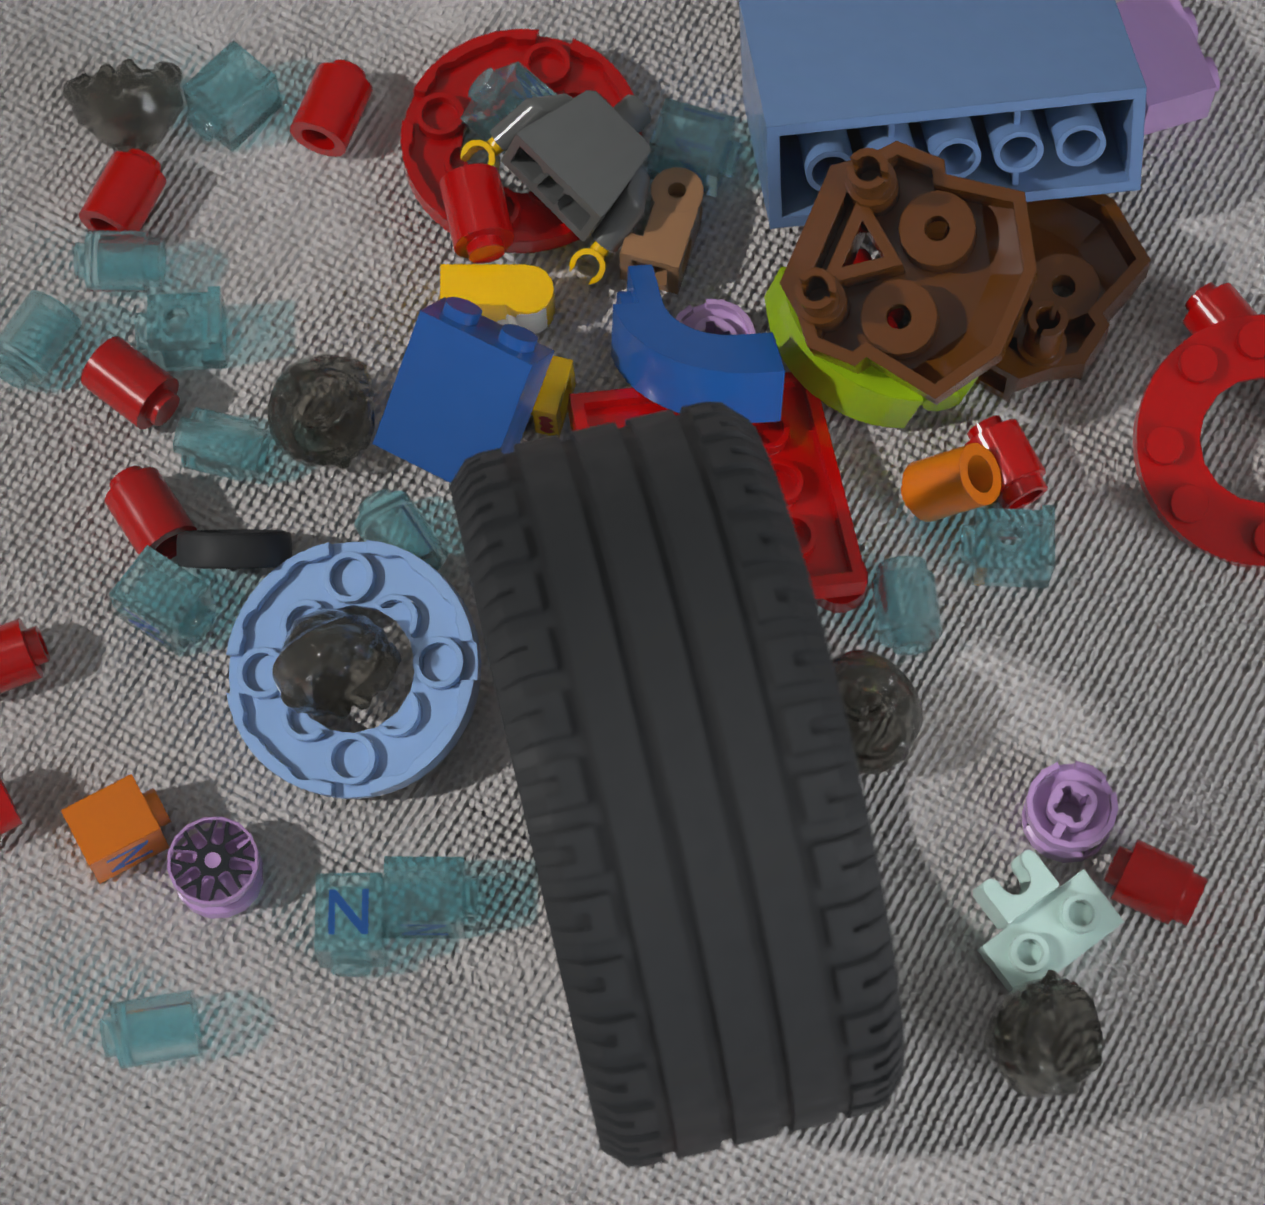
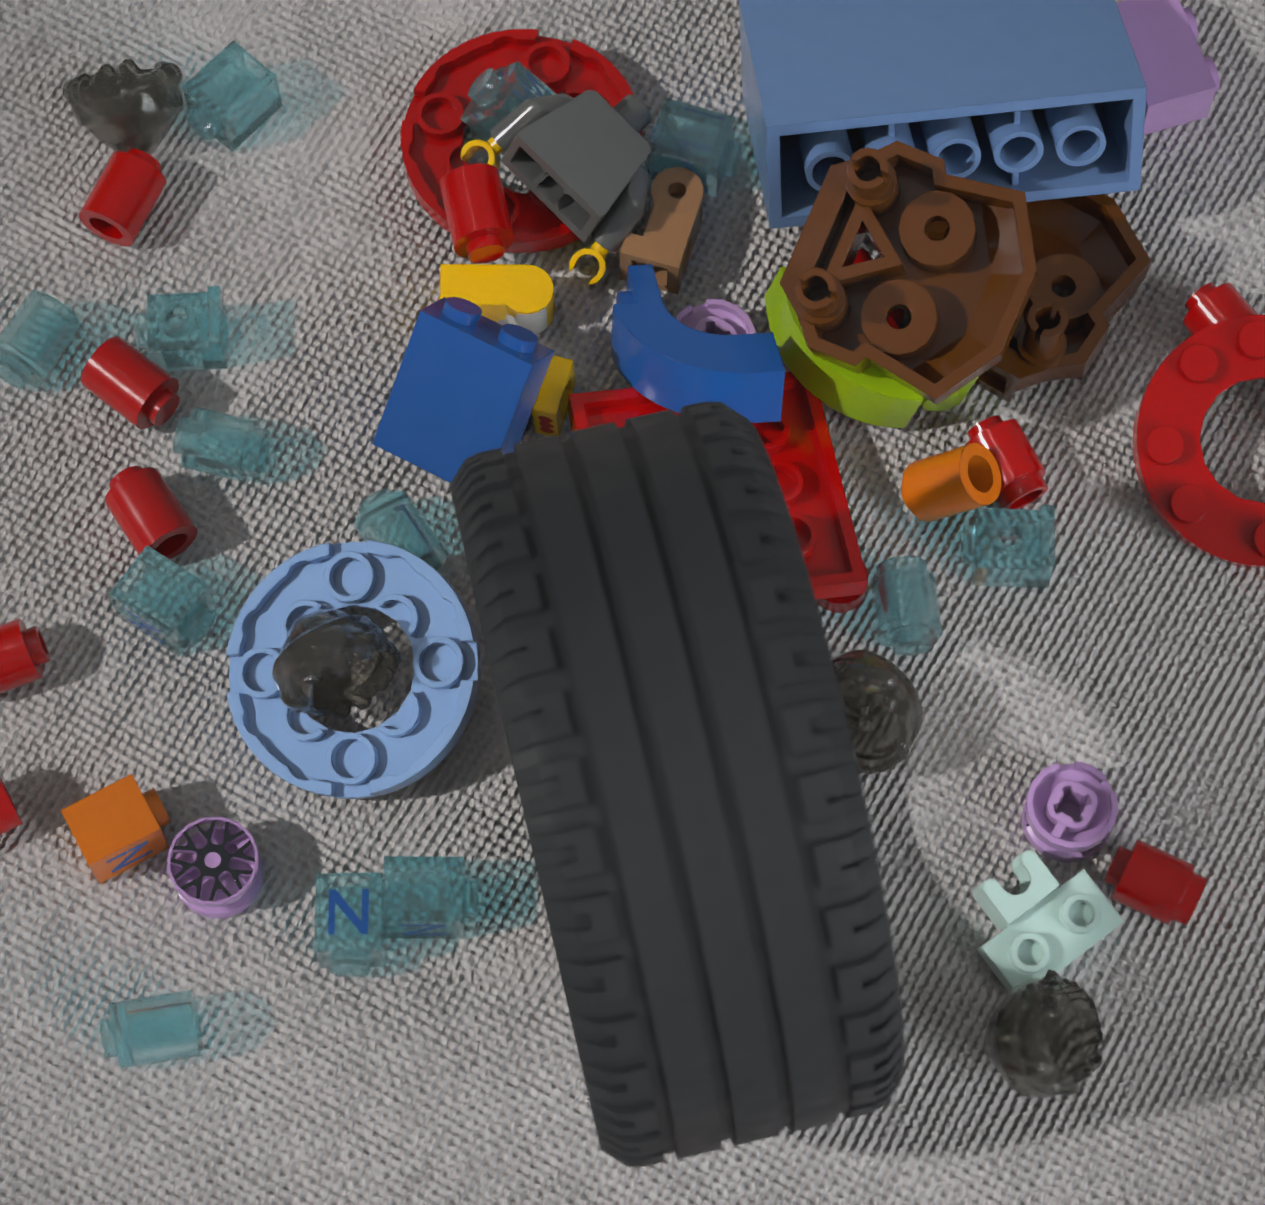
(120, 261): clear light blue brick -> none
(233, 548): black tyre -> none
(323, 410): clear smoke hair -> none
(331, 108): red brick -> none

